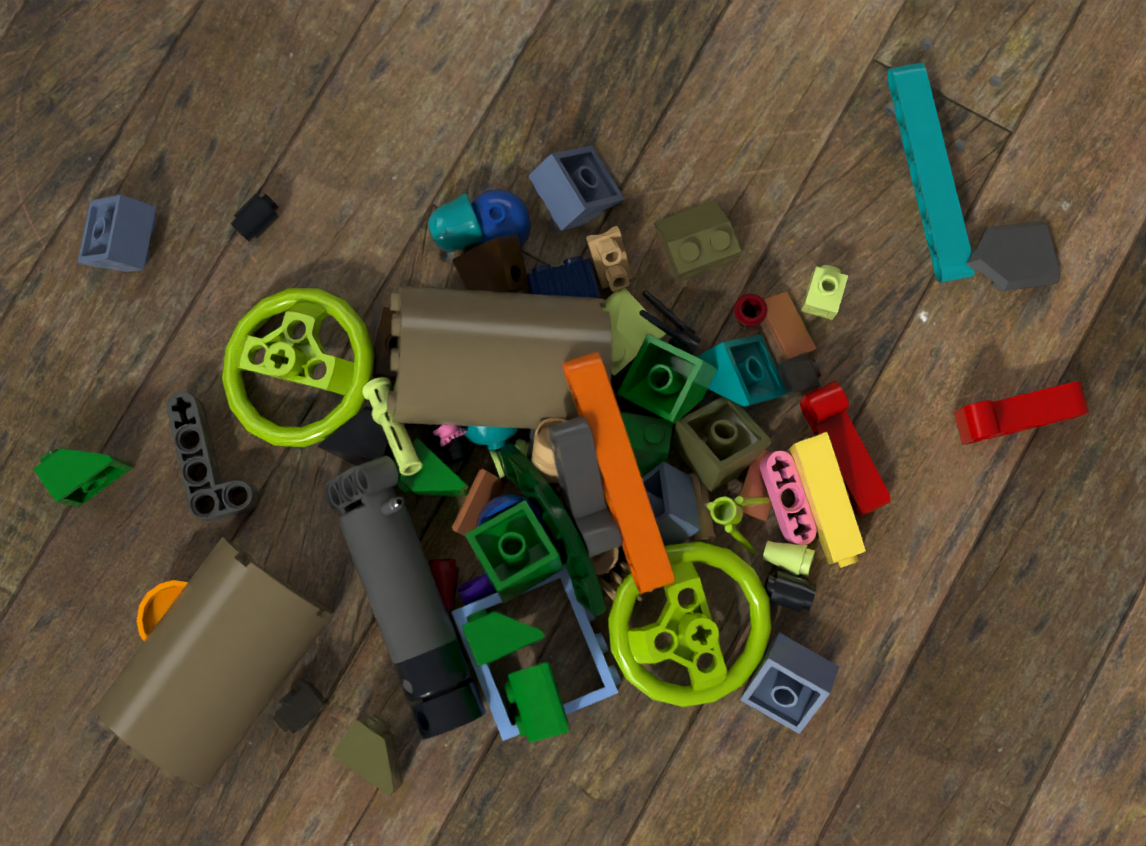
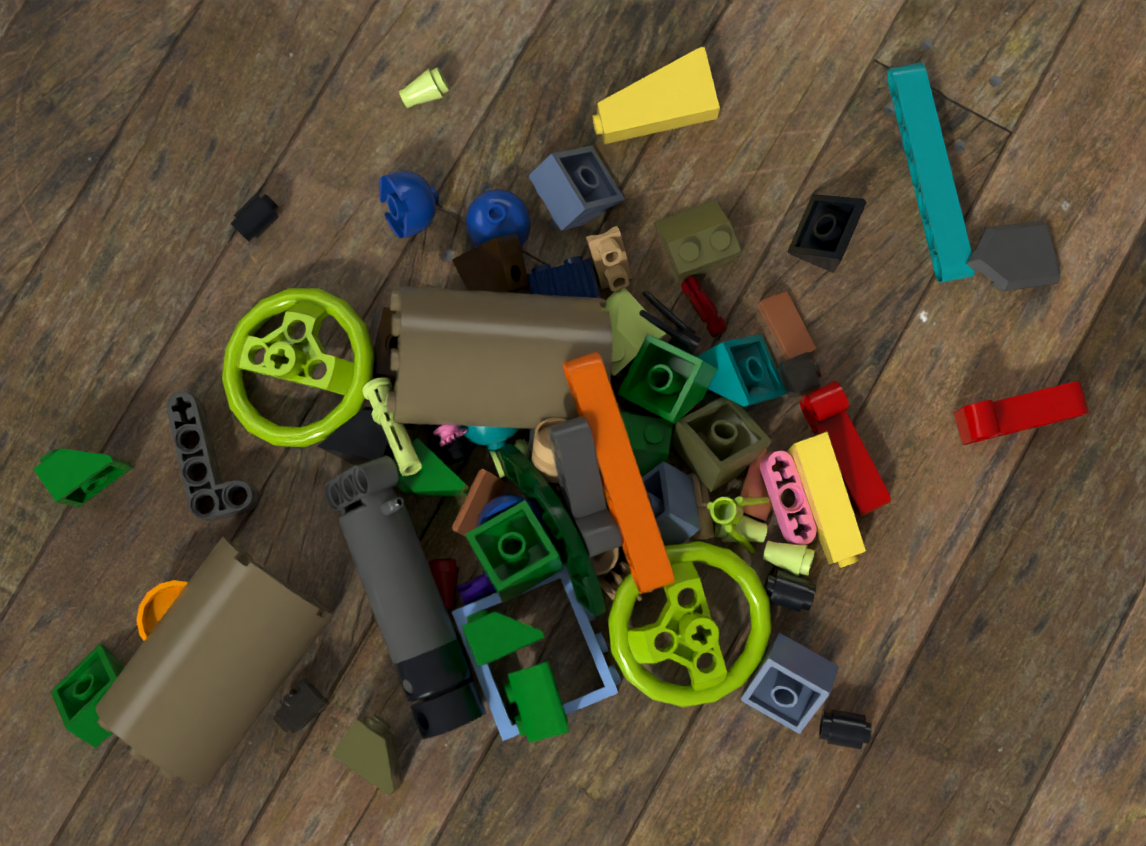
(83, 690): none -> green slope
(117, 234): sand blue slope -> none
(409, 201): none -> blue cylinder
(425, 88): none -> yellowish green cone
(455, 225): teal hair -> none
(661, 101): none -> light yellow slope
(703, 306): none -> dark red axle
(748, 527): none -> yellowish green cone
(753, 304): dark red cone -> none
(824, 292): yellowish green brick -> none
(826, 230): none -> black slope
(844, 729): none -> black brick

